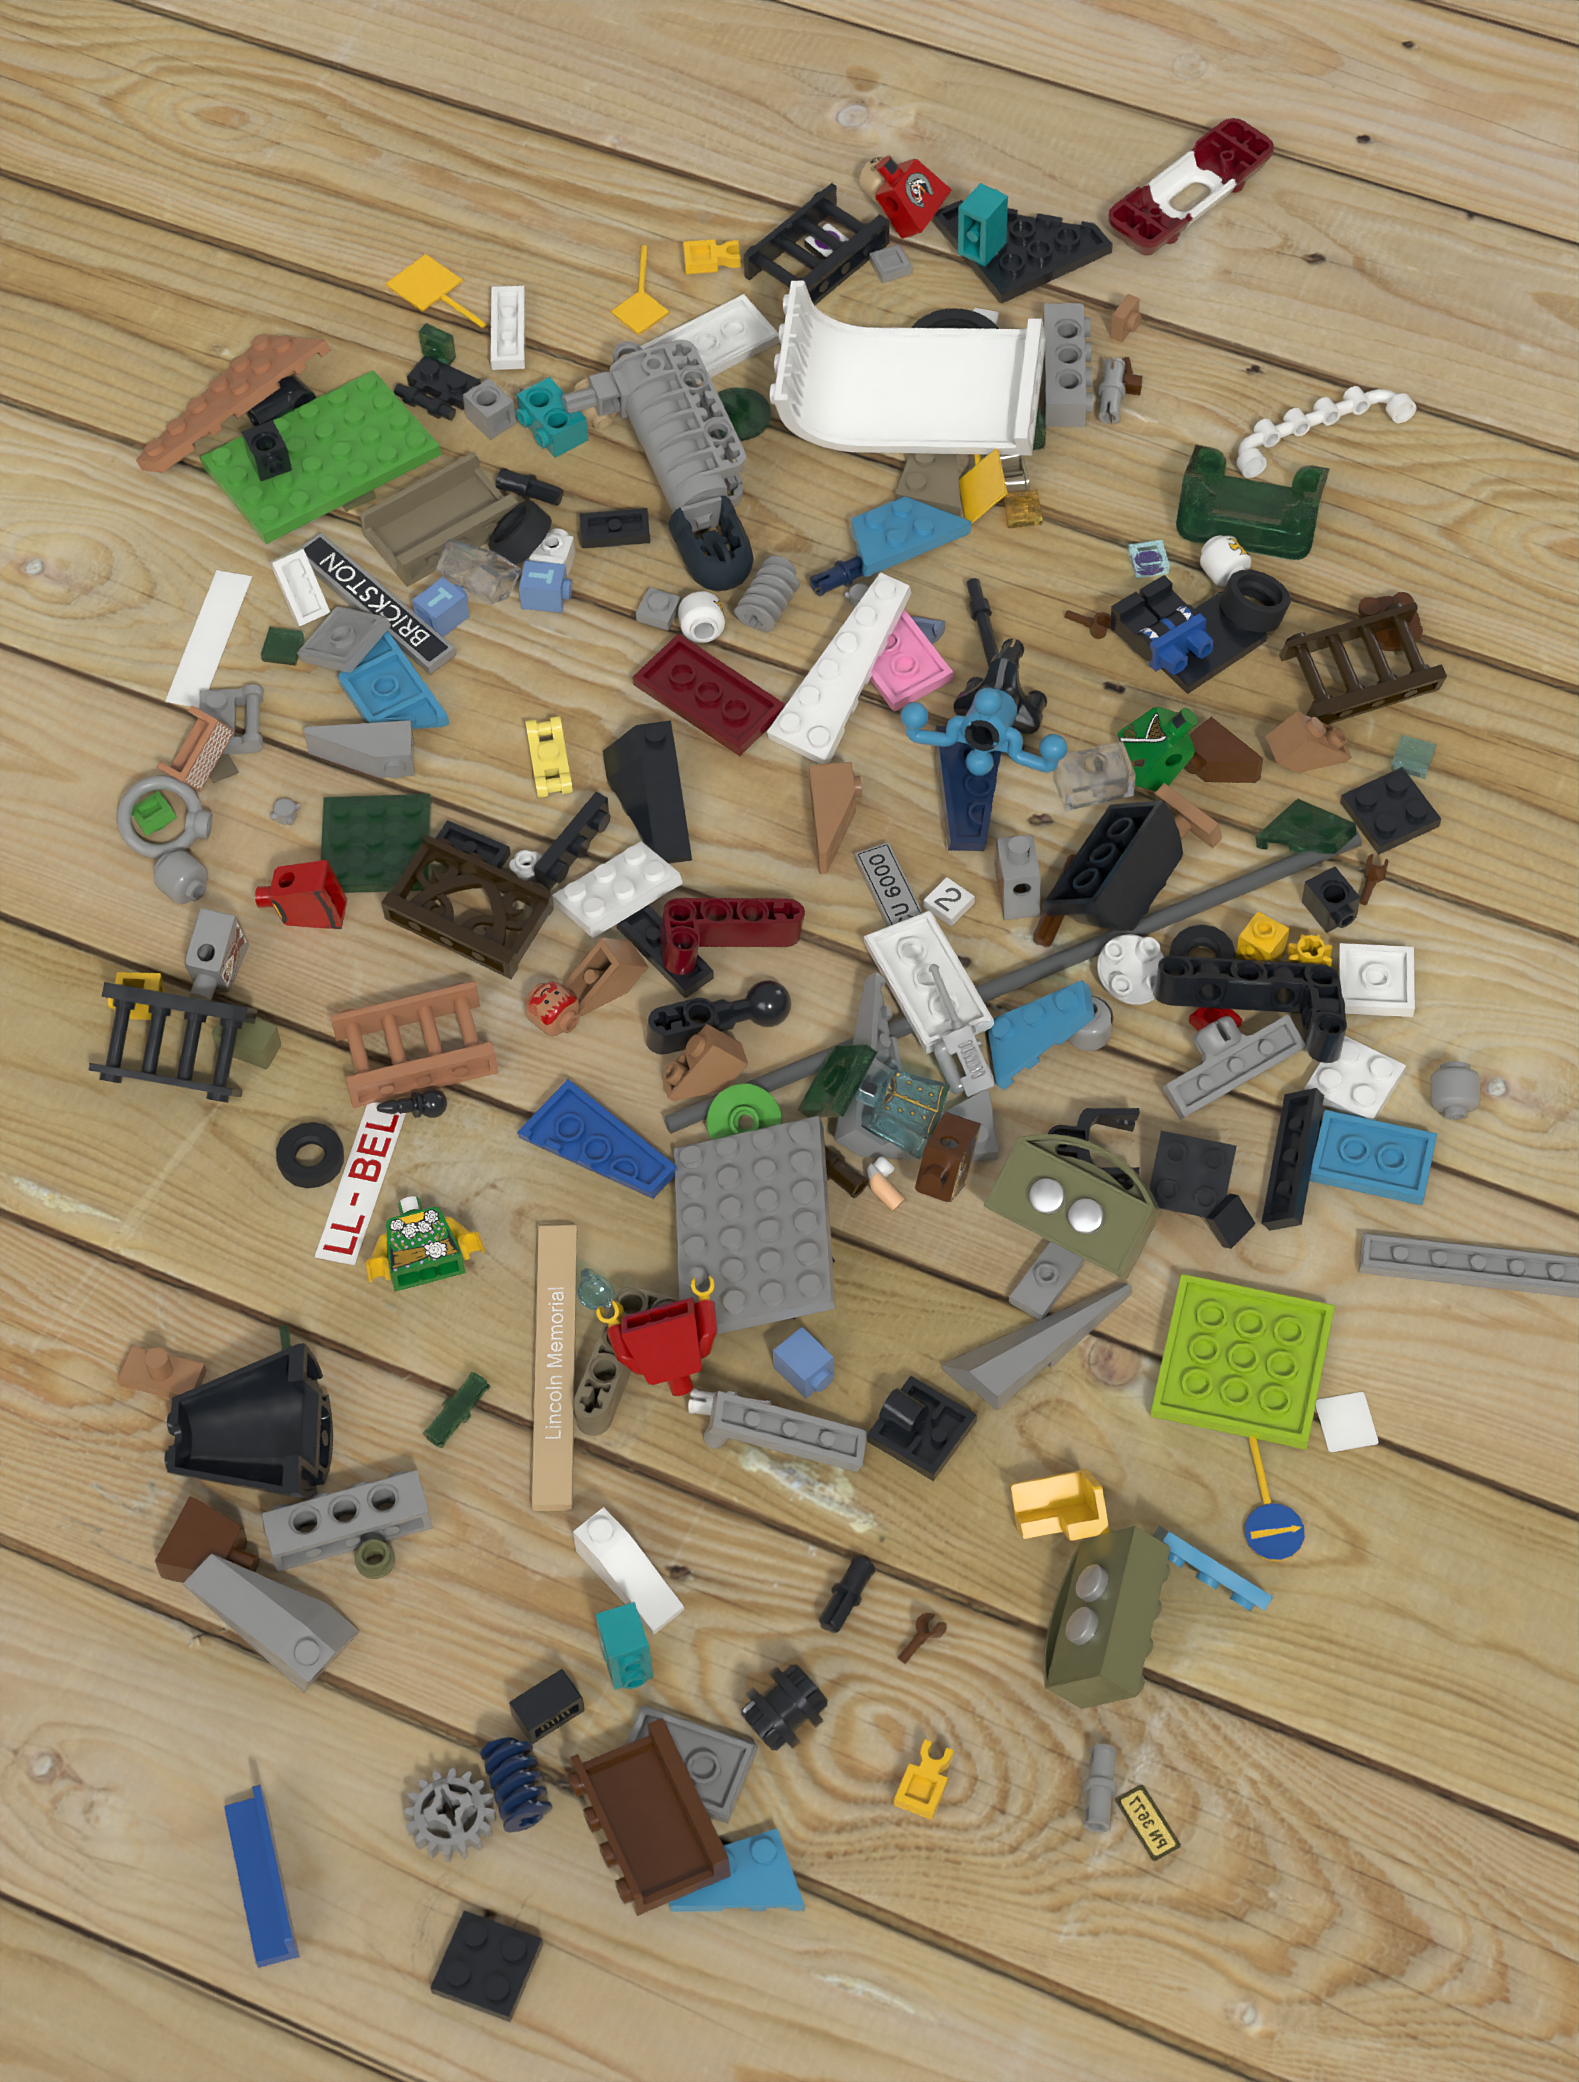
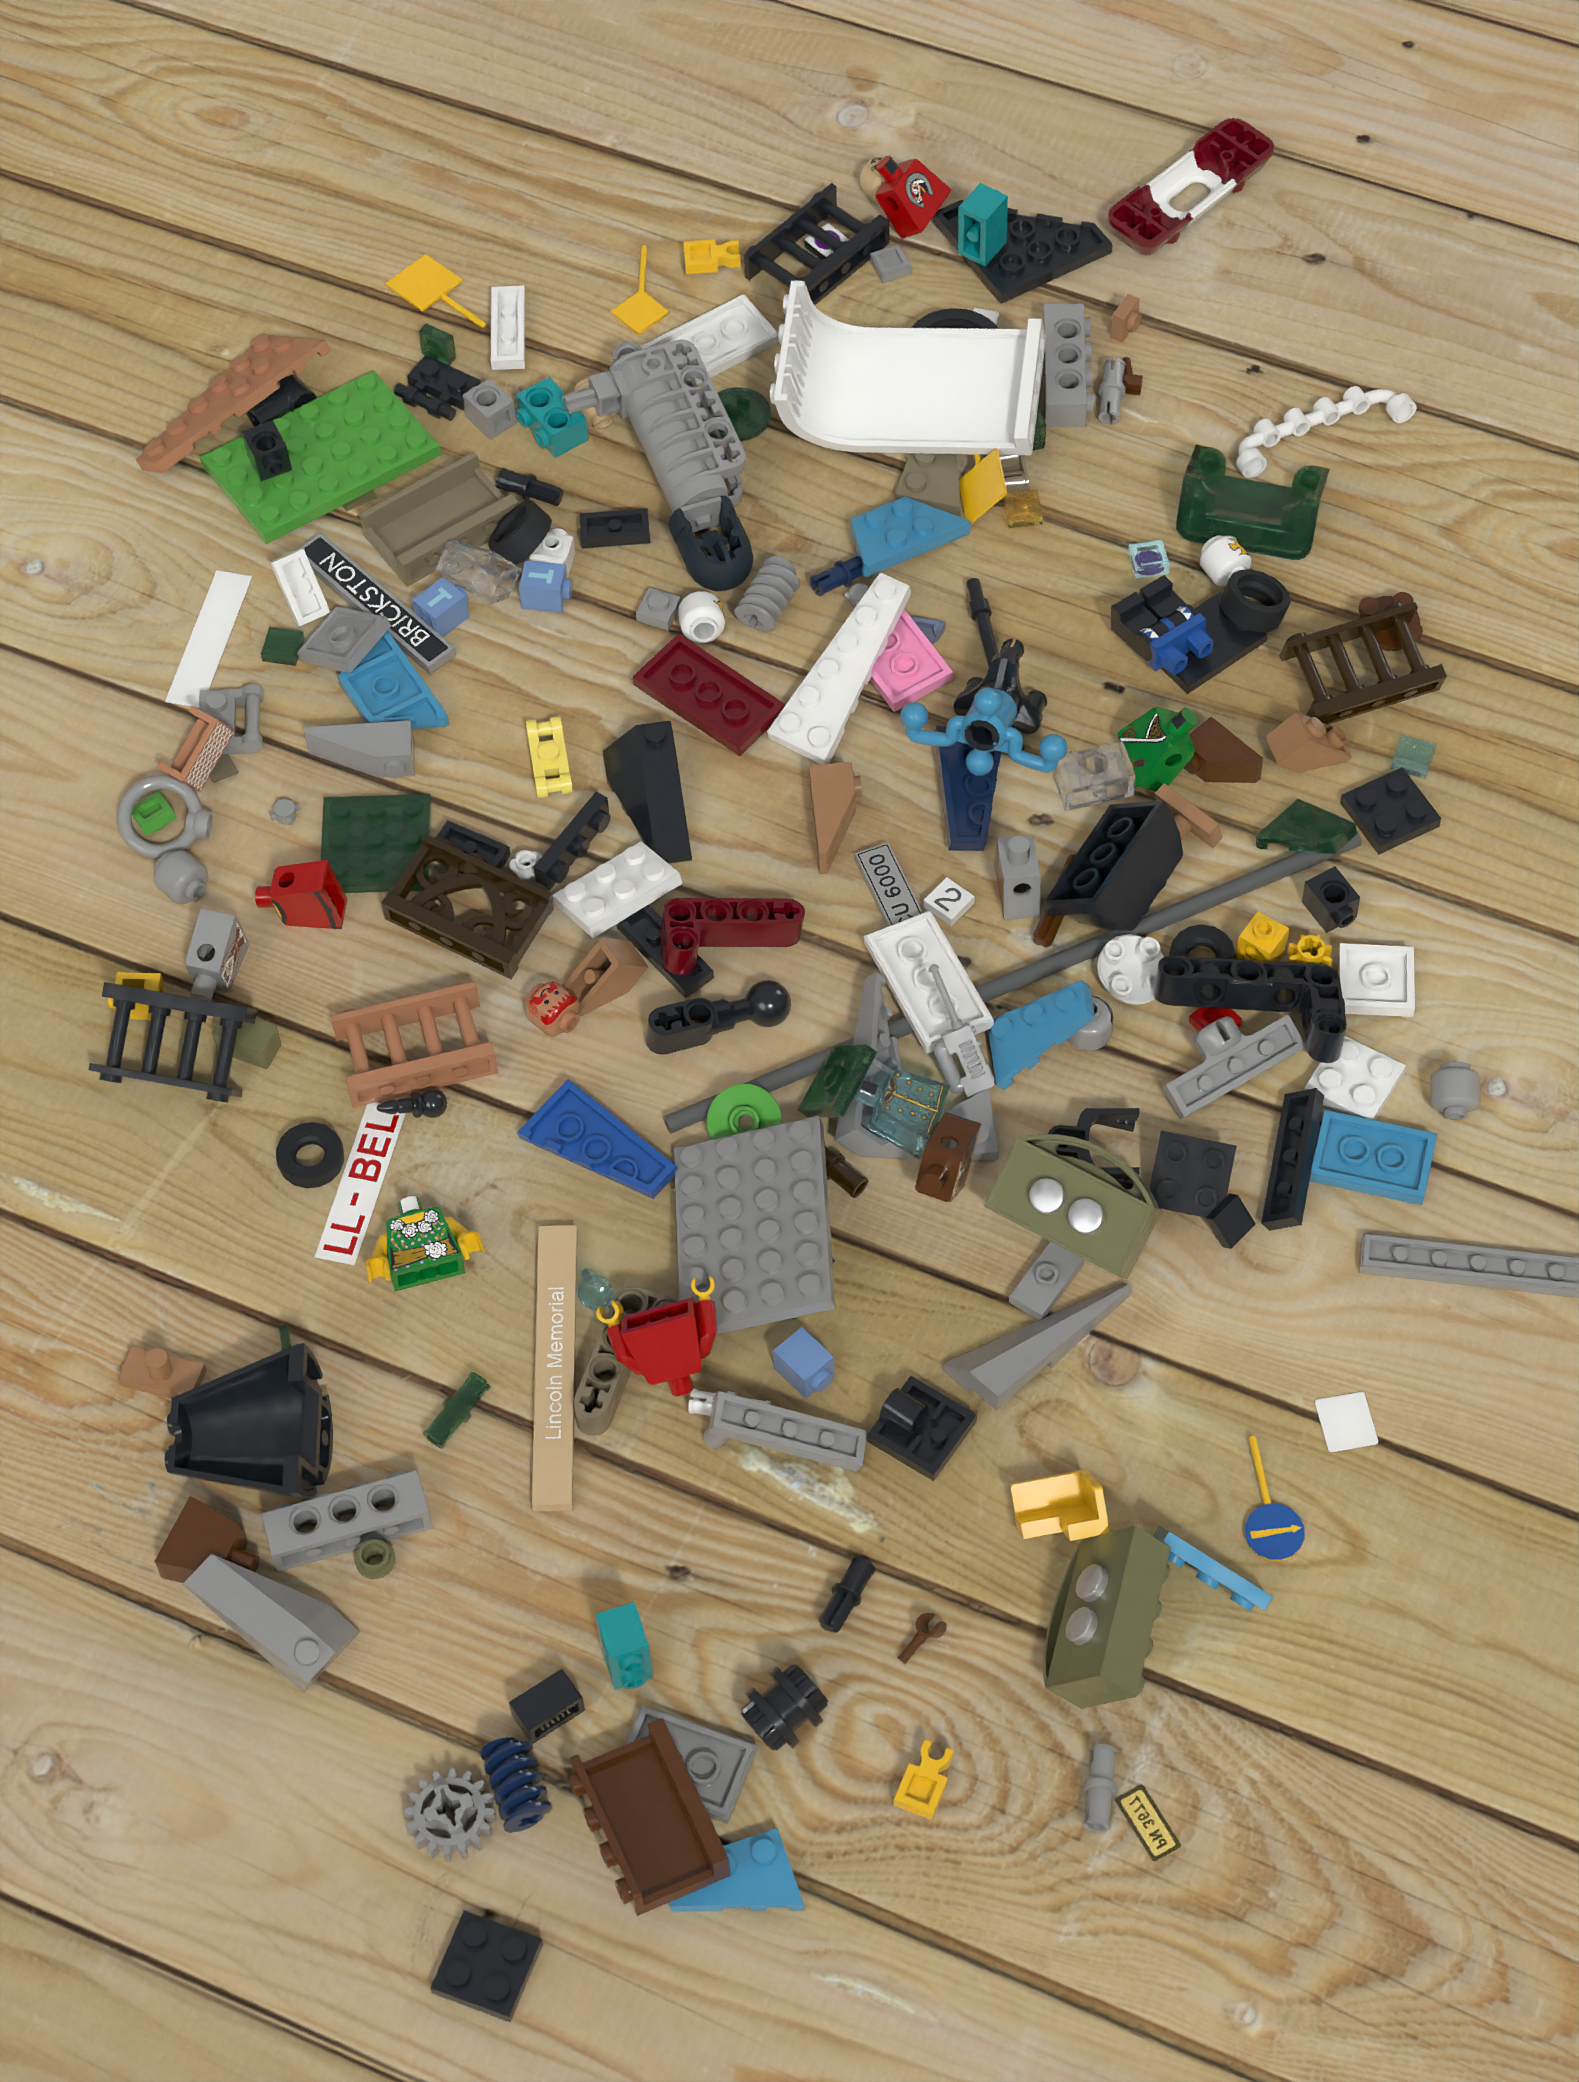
(261, 1880): blue panel -> none
(626, 1569): white slope -> none
(705, 1066): medium nougat slope -> none
(881, 1186): light nougat arm -> none
(1095, 624): reddish brown hand -> none
(1243, 1361): lime plate -> none
(1373, 875): reddish brown hand -> none

